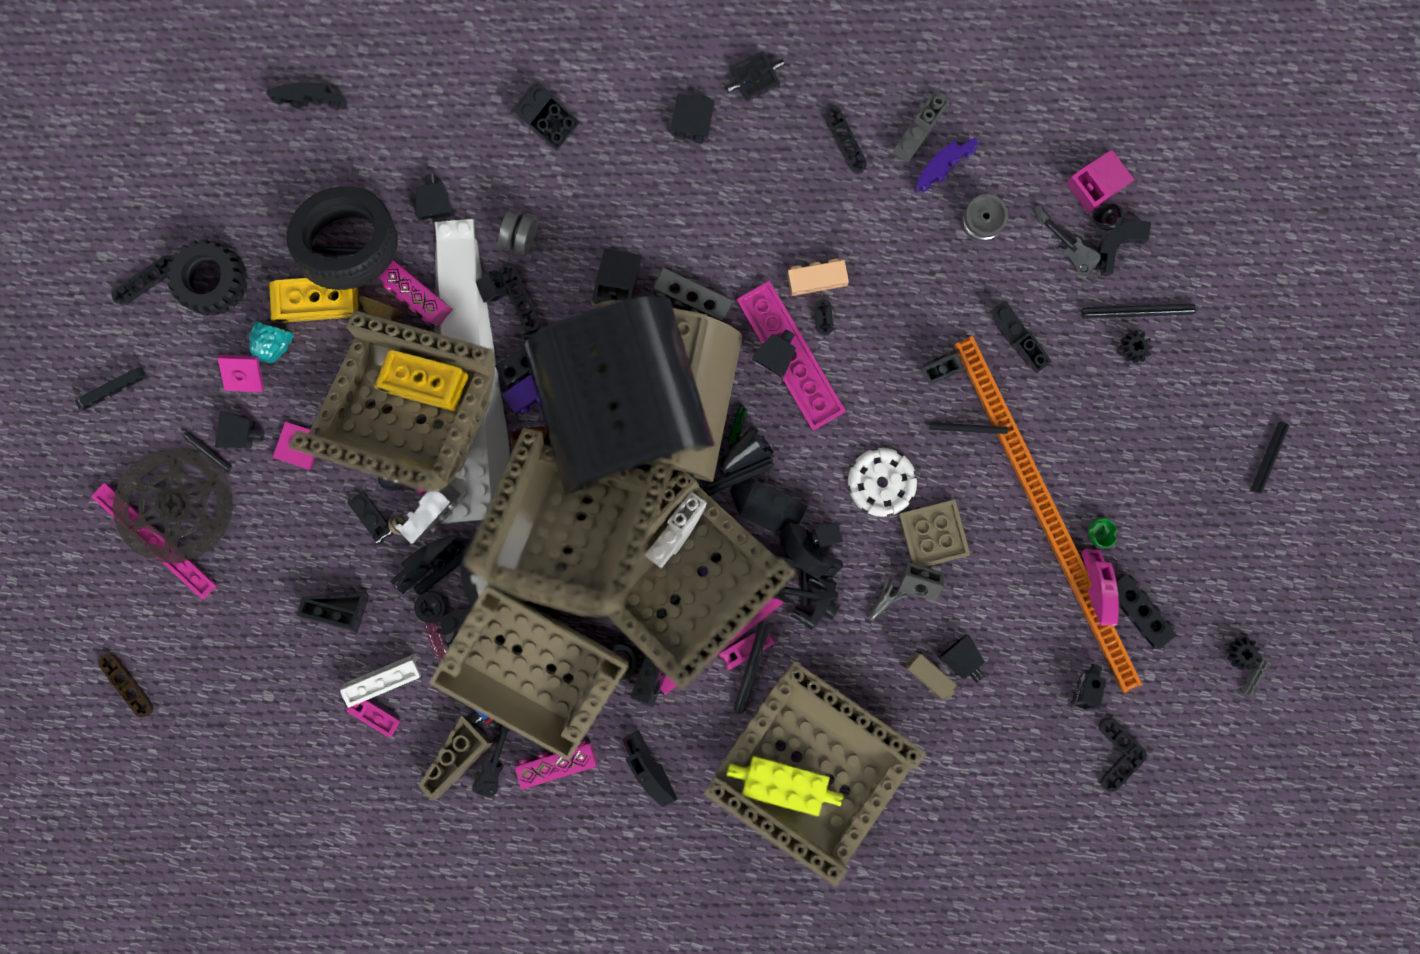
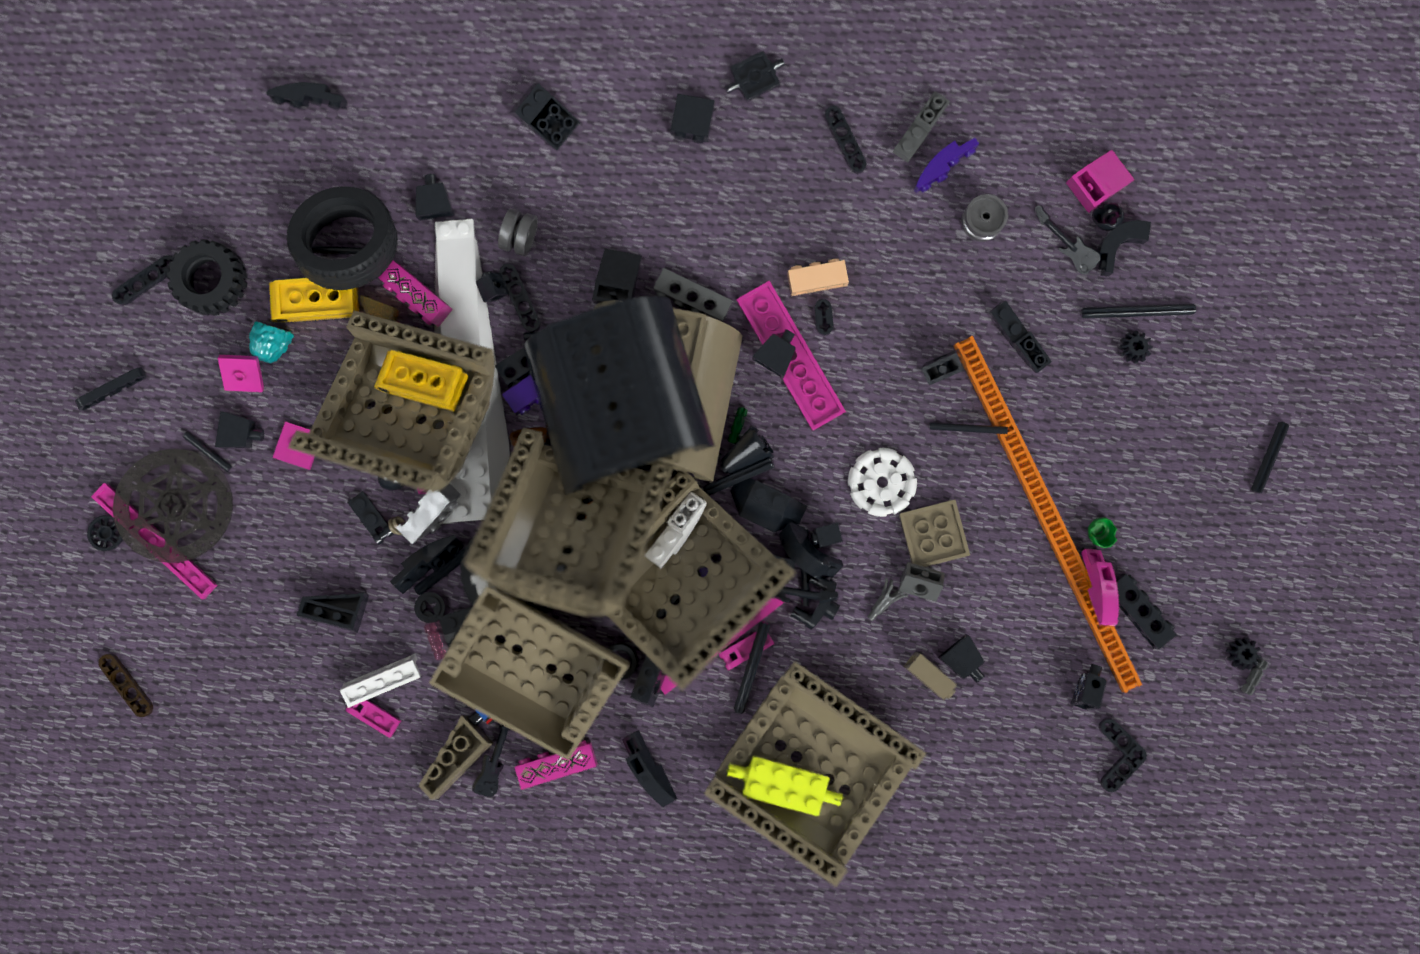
(104, 533): none -> black wheel

